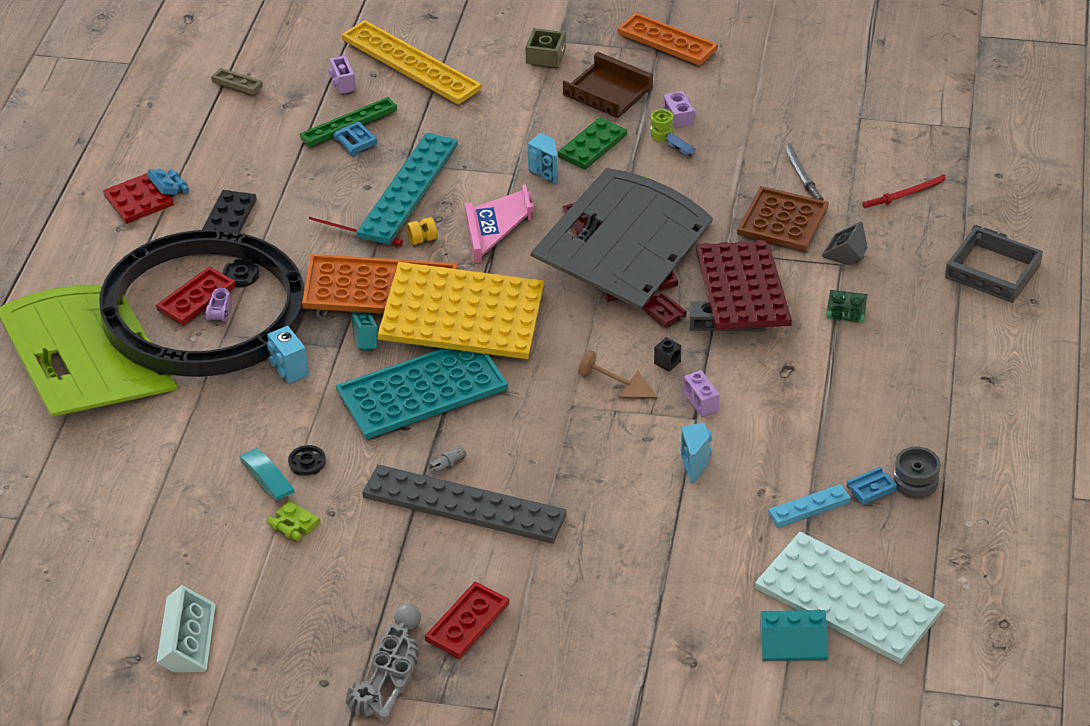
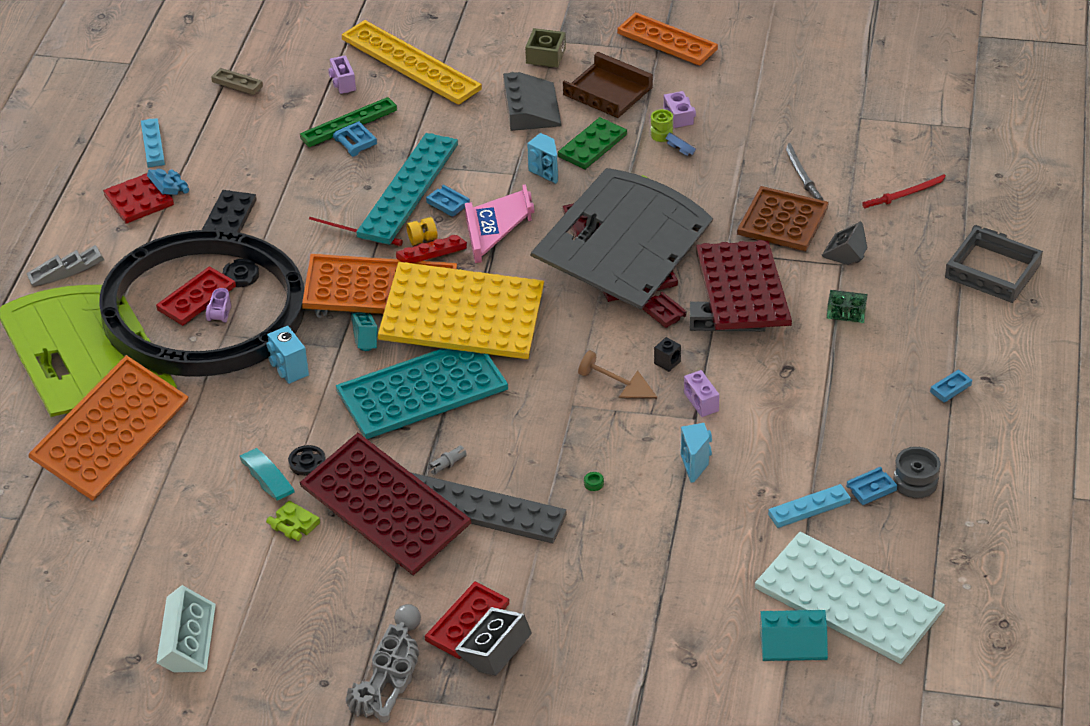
(58, 268): none -> light grey slope
(108, 427): none -> orange plate
(152, 142): none -> medium azure plate
(385, 503): none -> dark red plate
(432, 249): none -> red plate
(447, 200): none -> dark azure plate
(494, 640): none -> dark grey slope
(530, 102): none -> dark grey slope
(593, 481): none -> green tile
(951, 386): none -> dark azure plate

